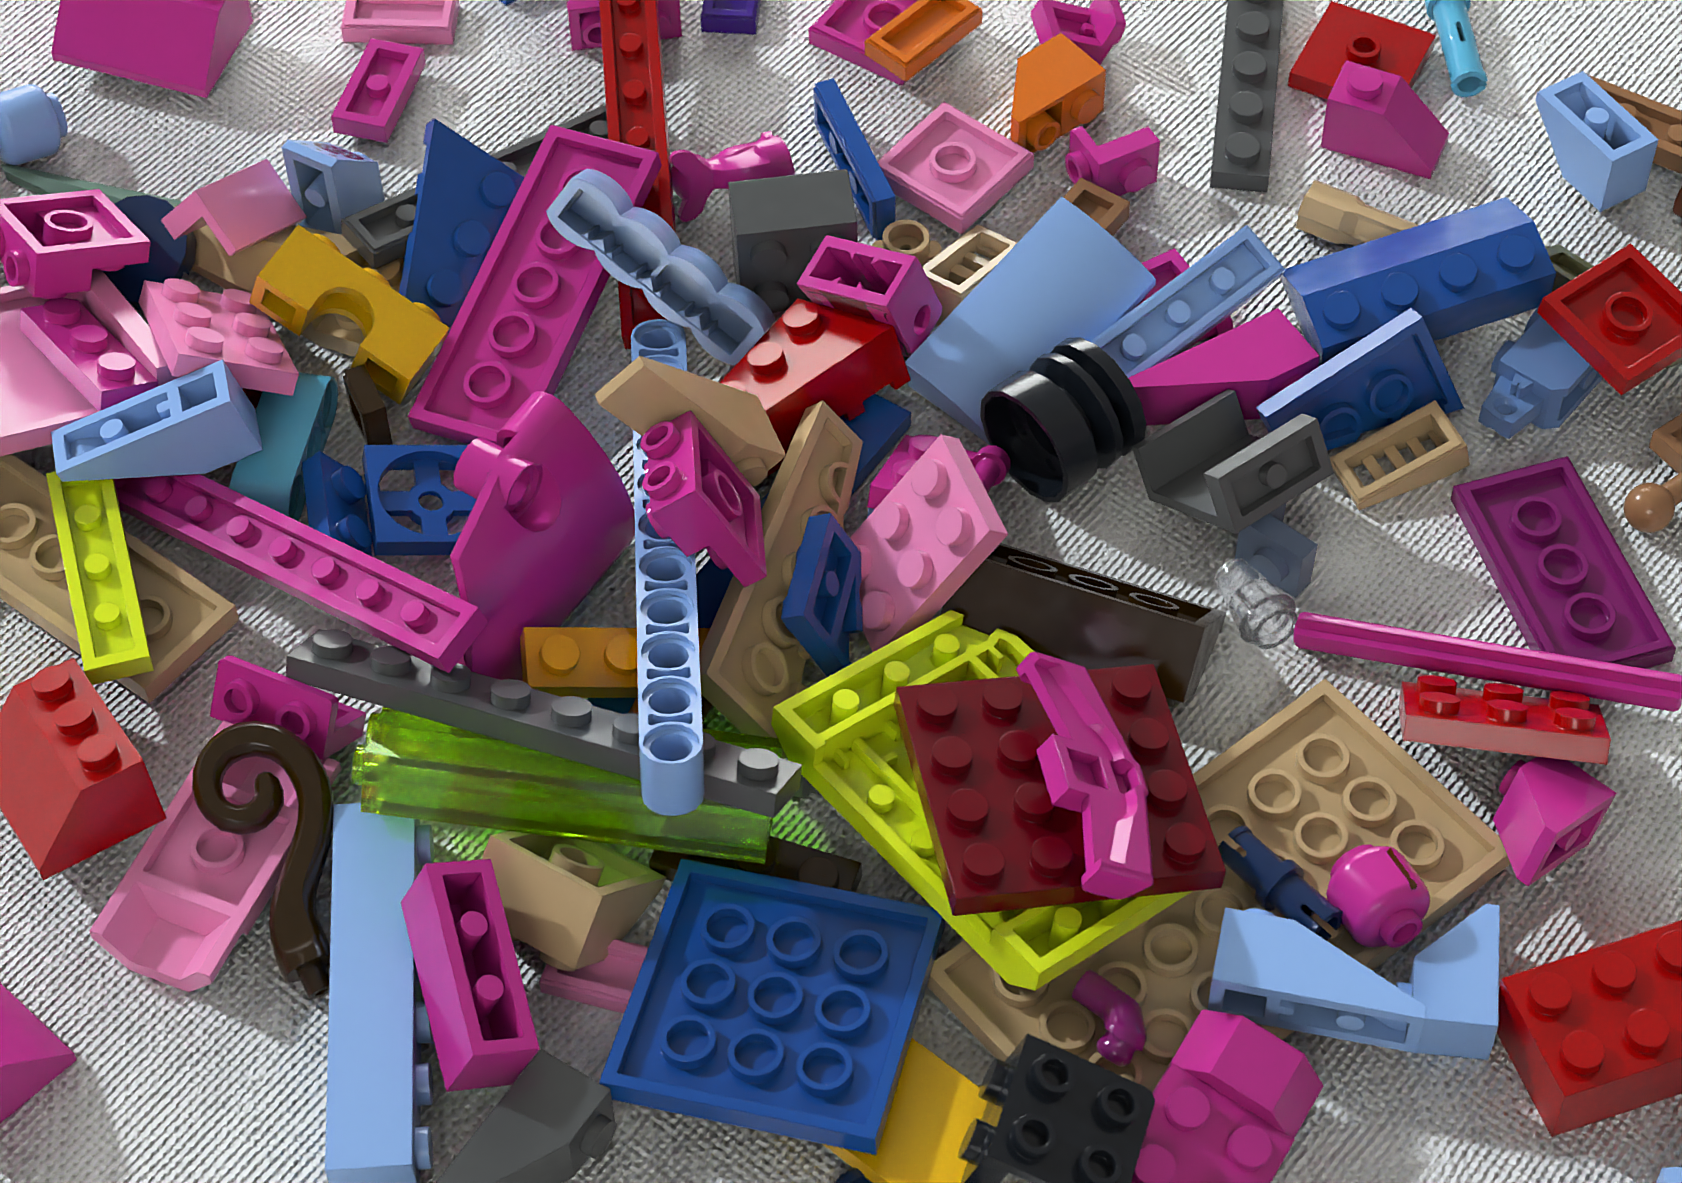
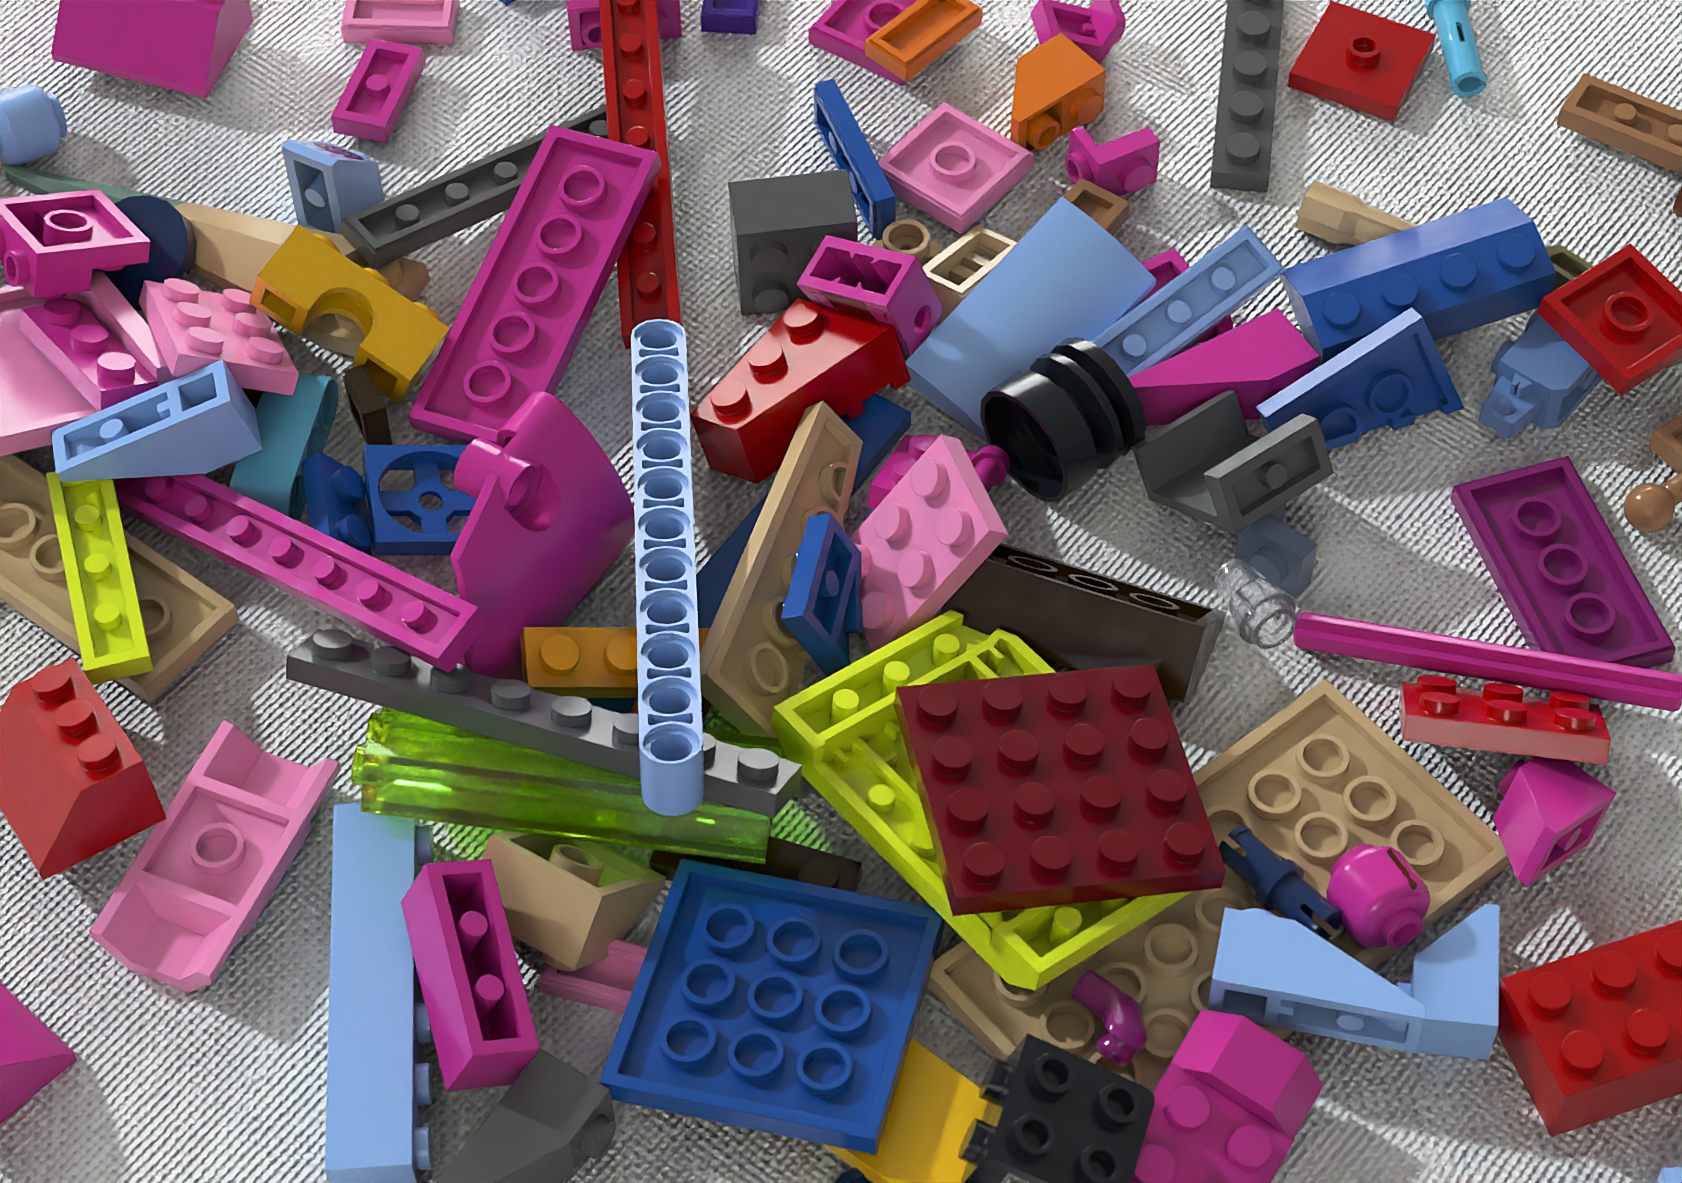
(238, 208): bright pink panel -> none
(257, 694): dark pink bracket -> none
(293, 919): dark brown plant -> none
(456, 219): blue wing -> none
(648, 255): light blue brick -> none
(657, 392): tan slope -> none
(697, 176): dark pink animal -> none
(702, 498): dark pink plate -> none
(1093, 774): dark pink plate -> none
(1382, 122): dark pink slope -> none
(1408, 432): tan slope -> none
(1596, 141): light blue slope -> none

